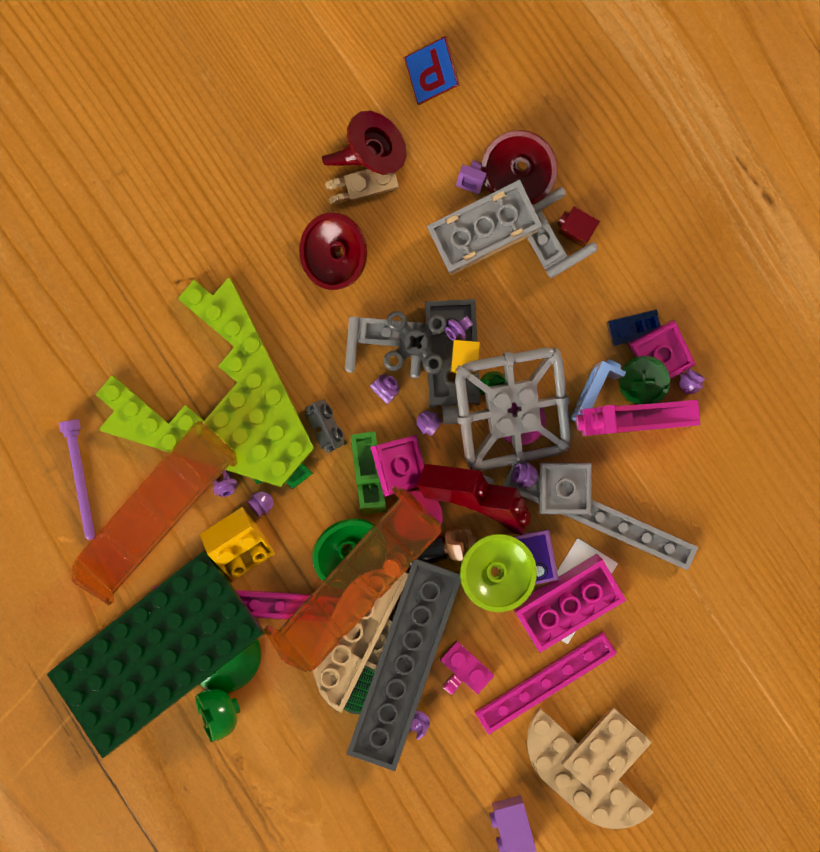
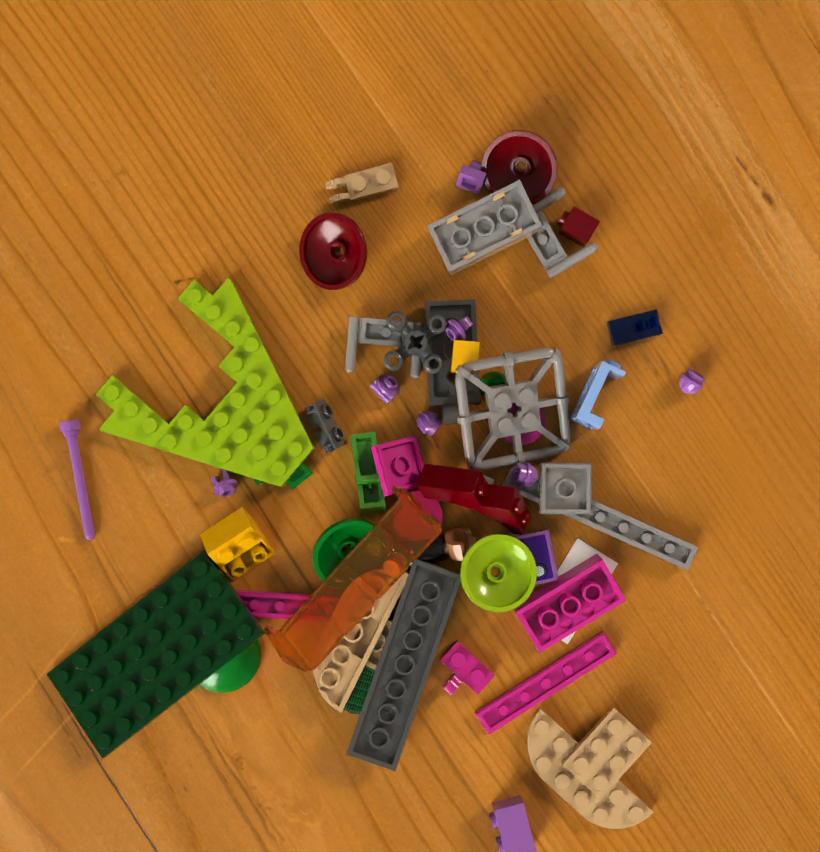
(152, 512): clear orange piece -> none
(217, 713): green cylinder -> none
(260, 503): medium lavender plate -> none
(372, 144): dark red piece -> none
(420, 724): medium lavender plate -> none
(432, 70): blue piece -> none
(637, 417): dark pink arch -> none
(645, 380): green tile -> none
(665, 345): dark pink tile -> none

